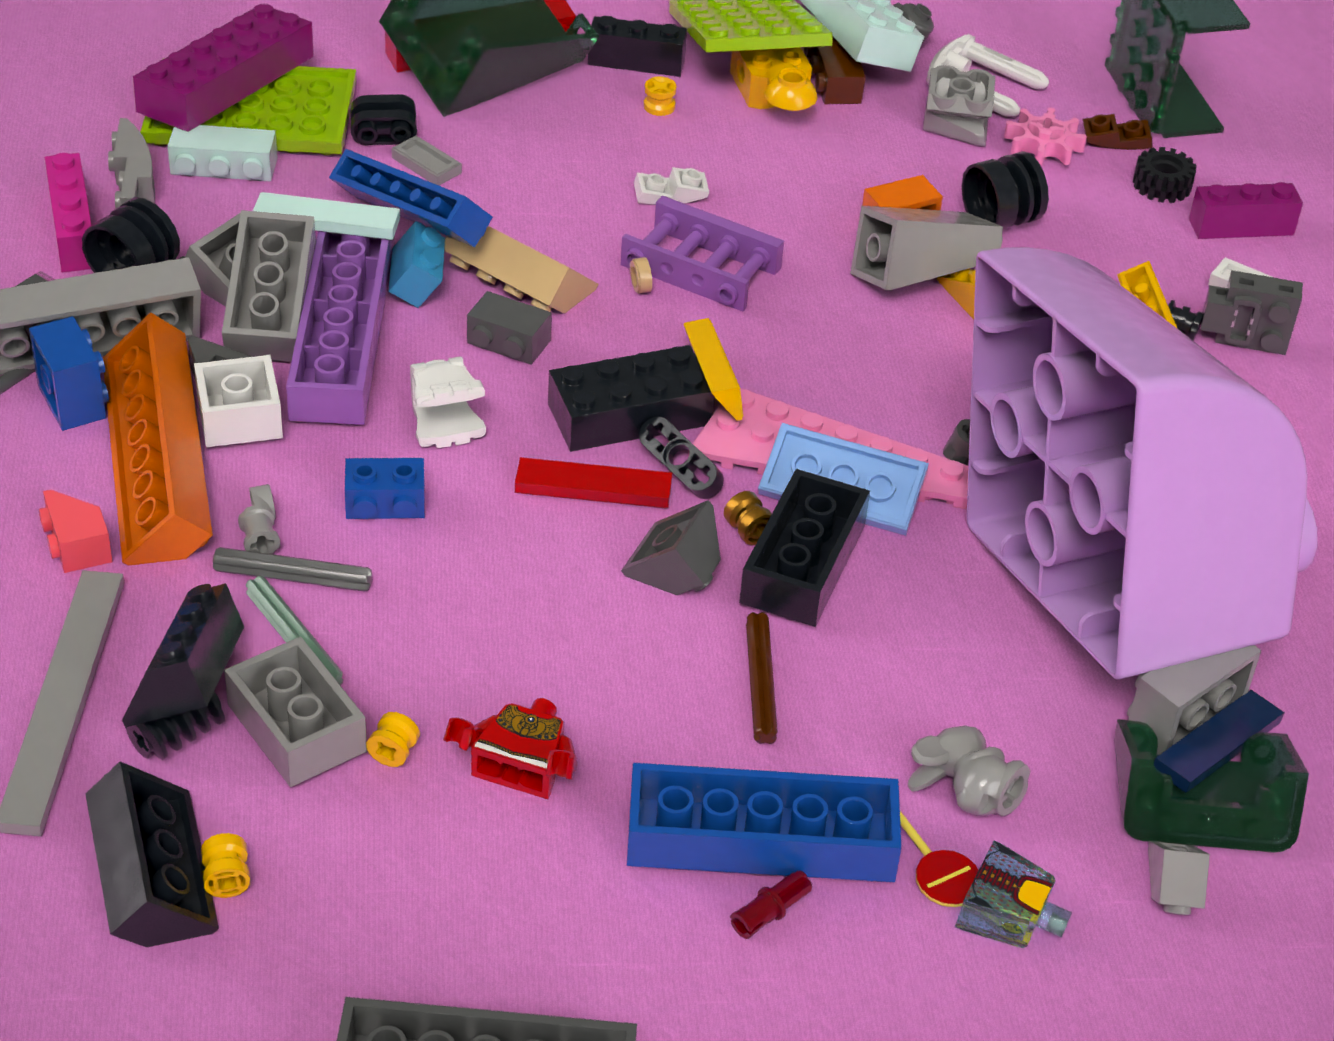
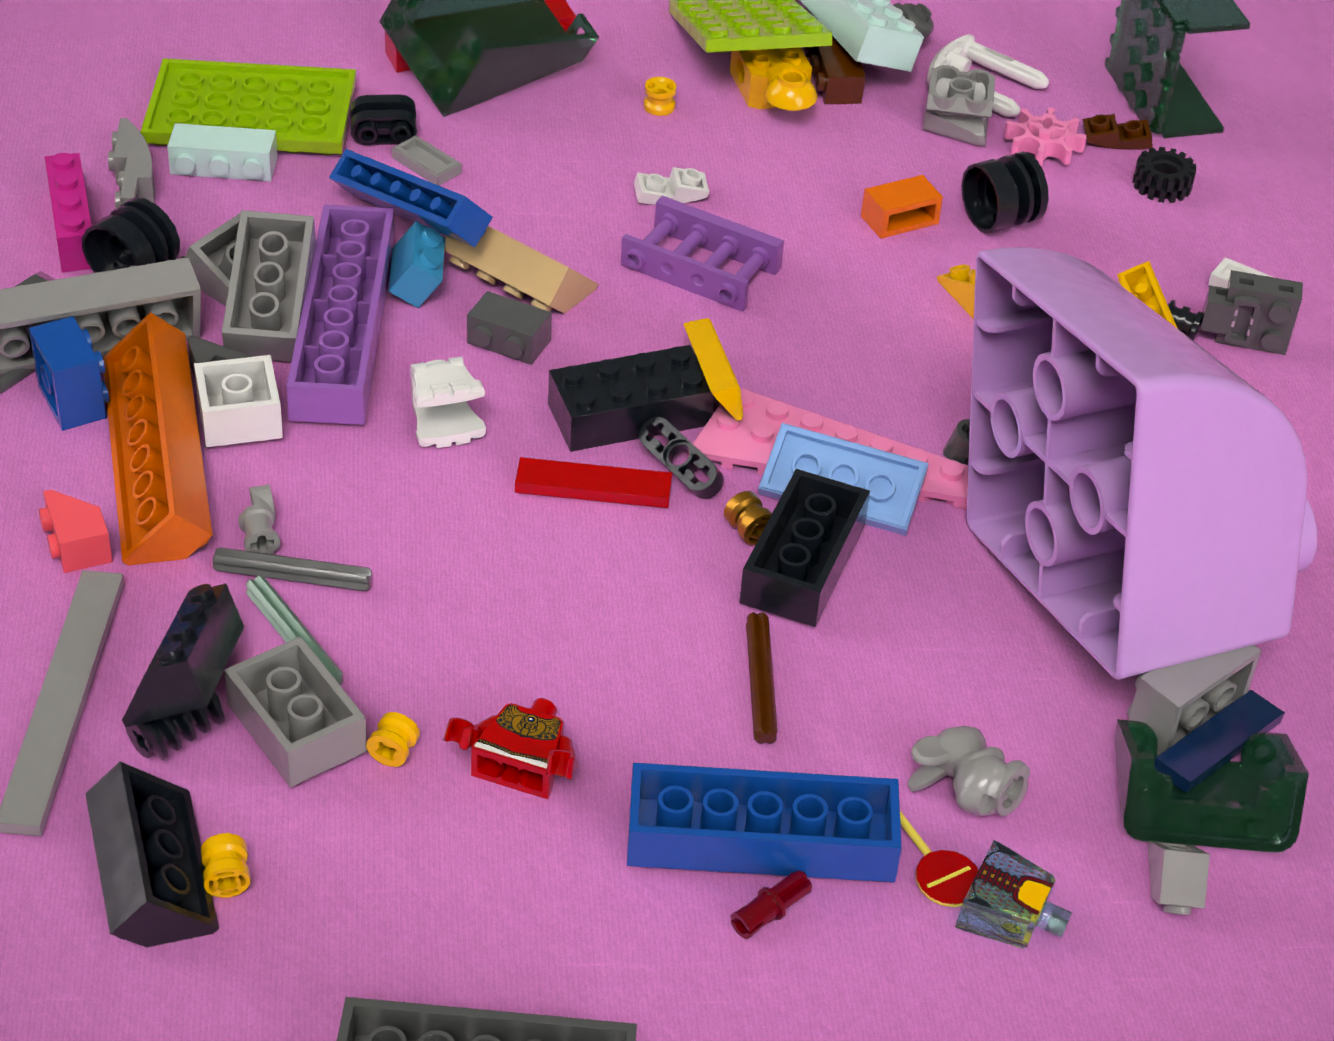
(223, 67): magenta brick -> none
(335, 215): light aqua tile -> none
(384, 488): blue brick -> none
(638, 46): black brick -> none
(641, 275): tan tile -> none
(678, 552): dark grey slope -> none
(918, 244): light grey slope -> none
(1245, 210): magenta brick -> none

